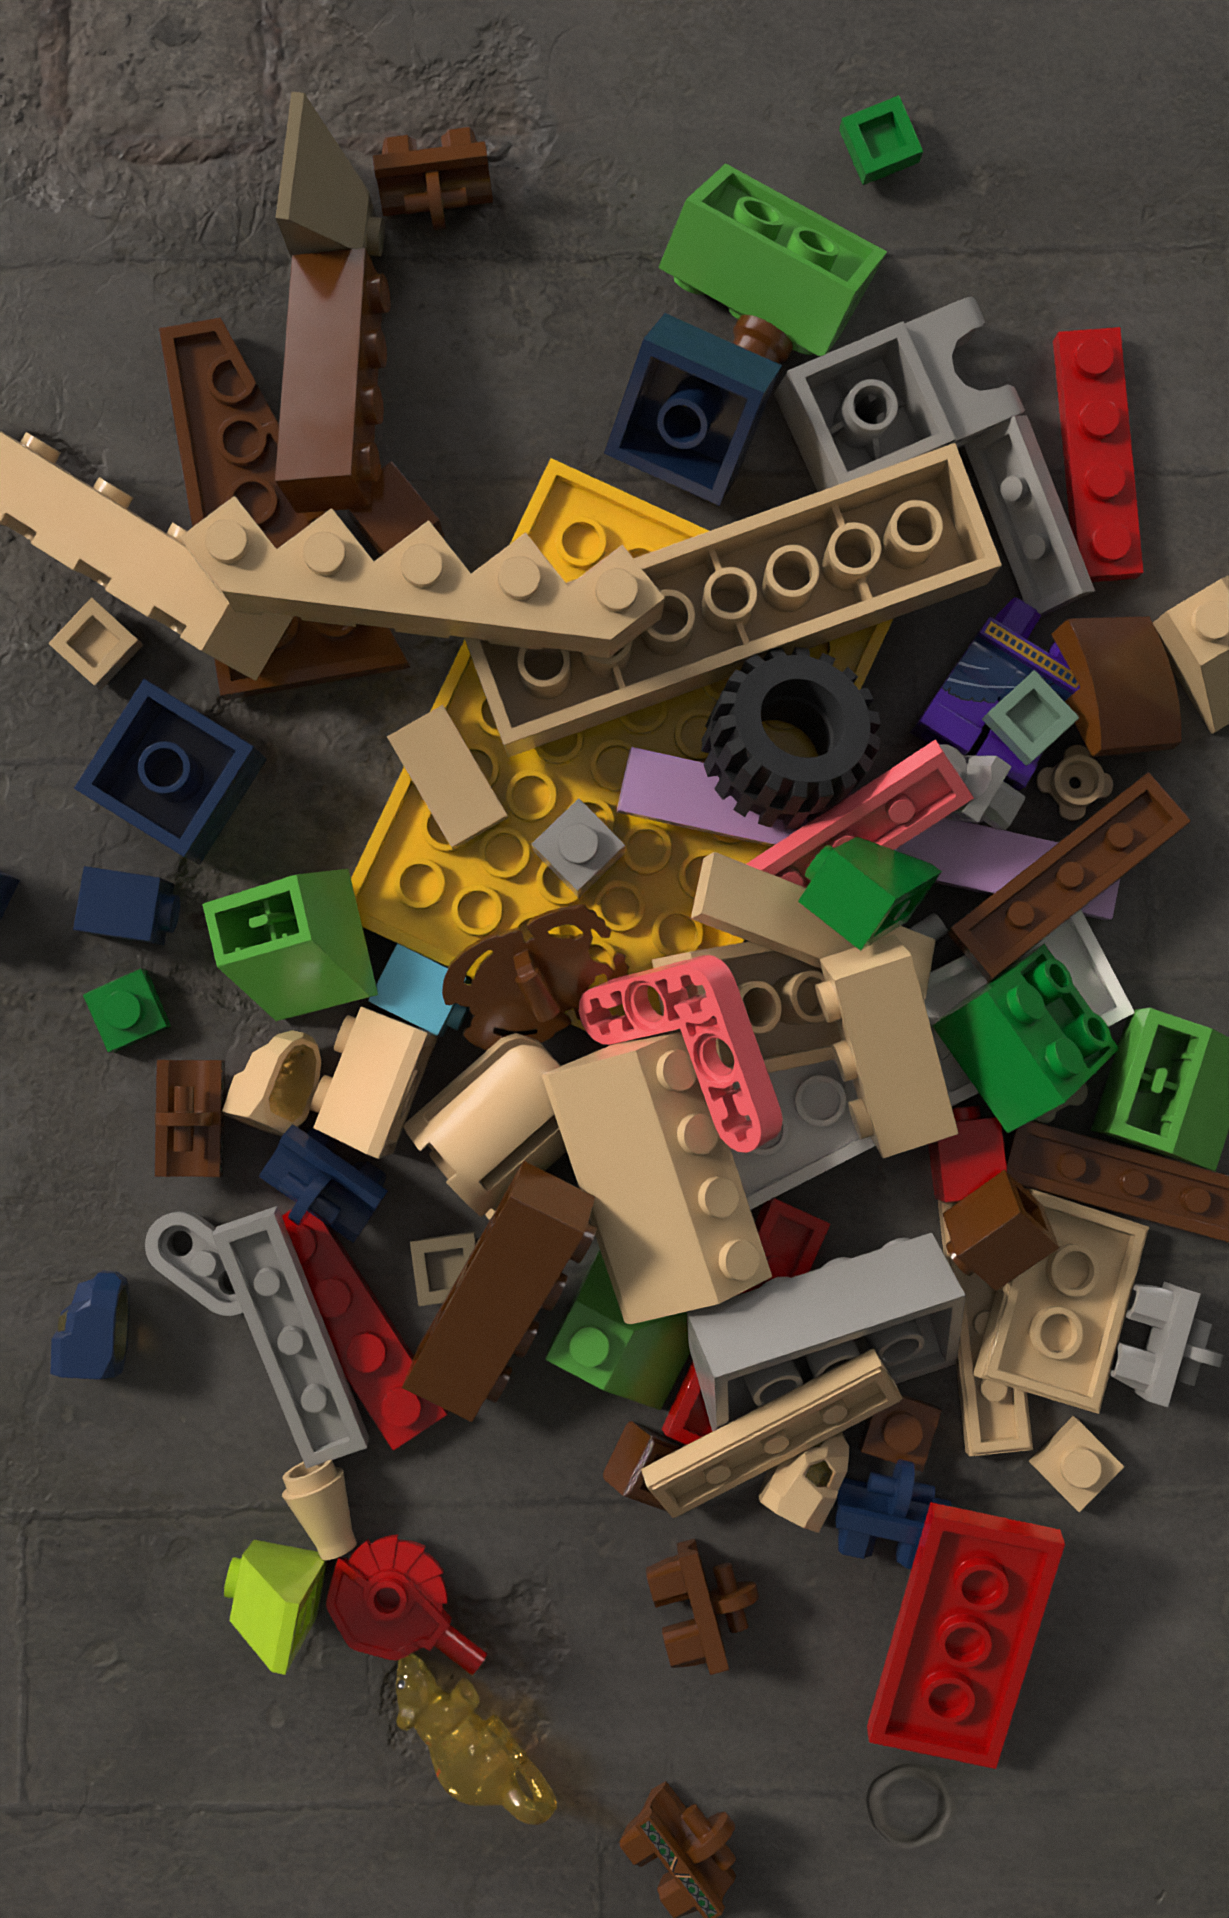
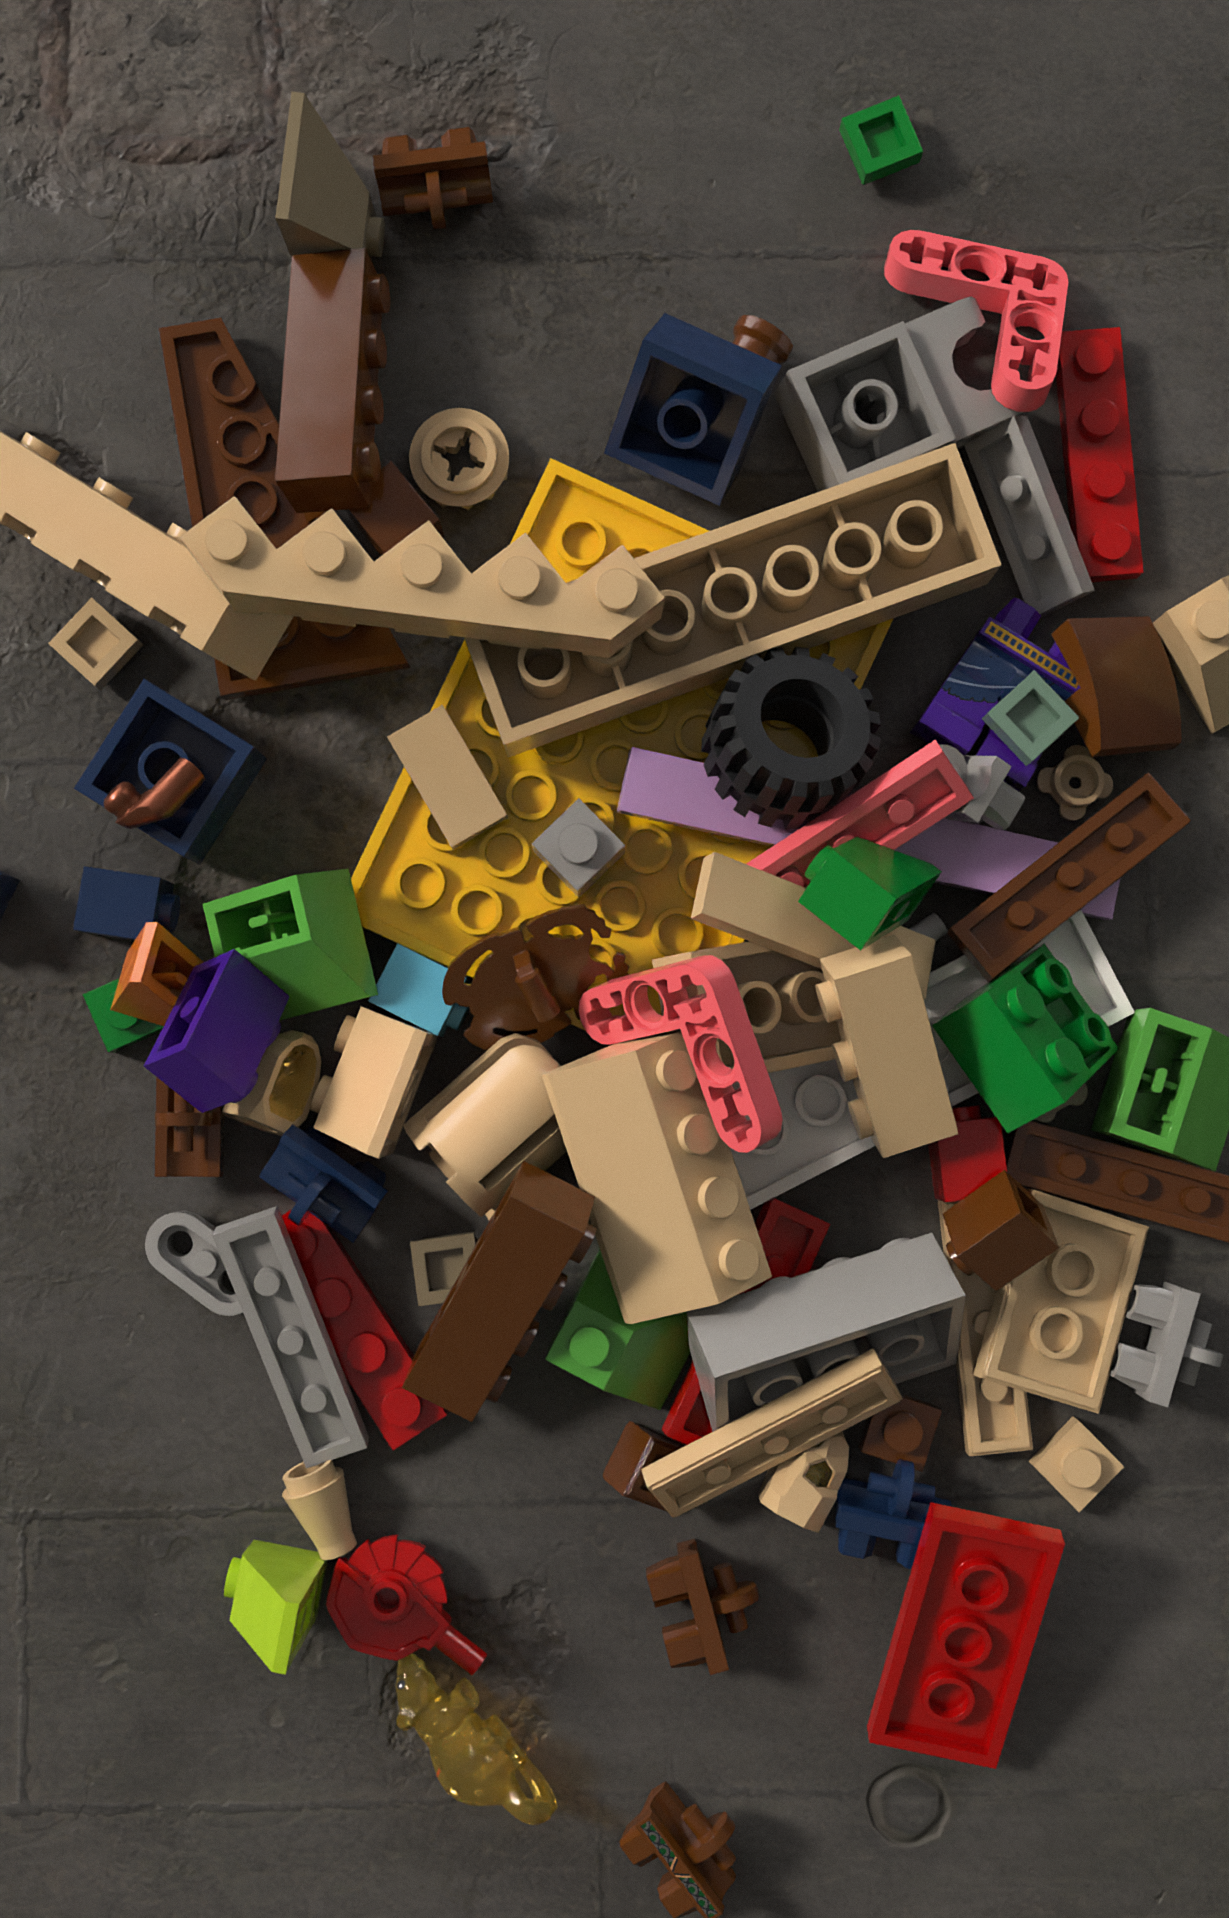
(93, 1330): dark blue rock -> none
(153, 975): none -> orange slope
(157, 803): none -> copper arm
(218, 1032): none -> dark purple brick
(447, 433): none -> tan gear
(770, 259): bright green slope -> none
(1016, 302): none -> coral beam

